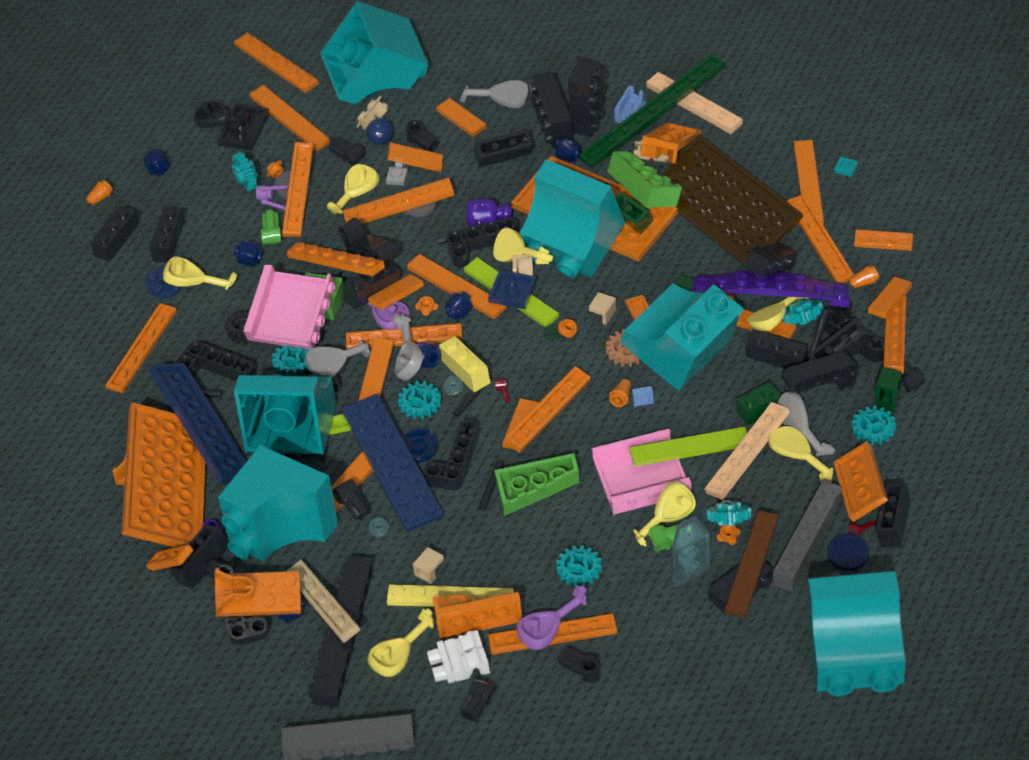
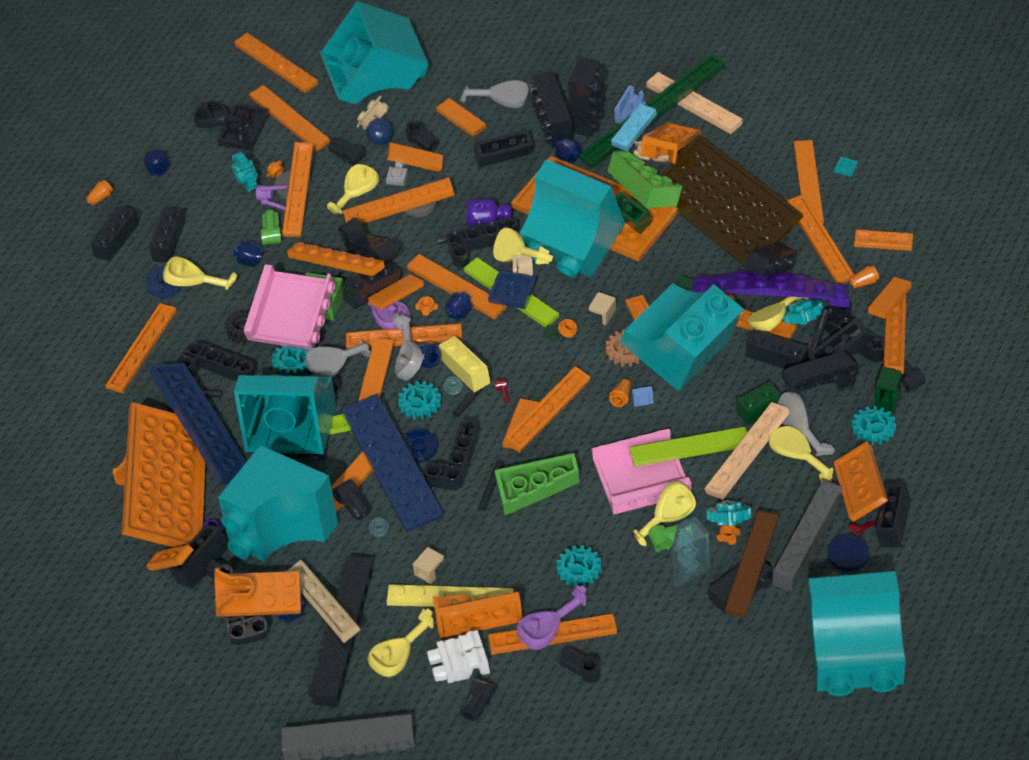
(633, 127): none -> medium azure plate

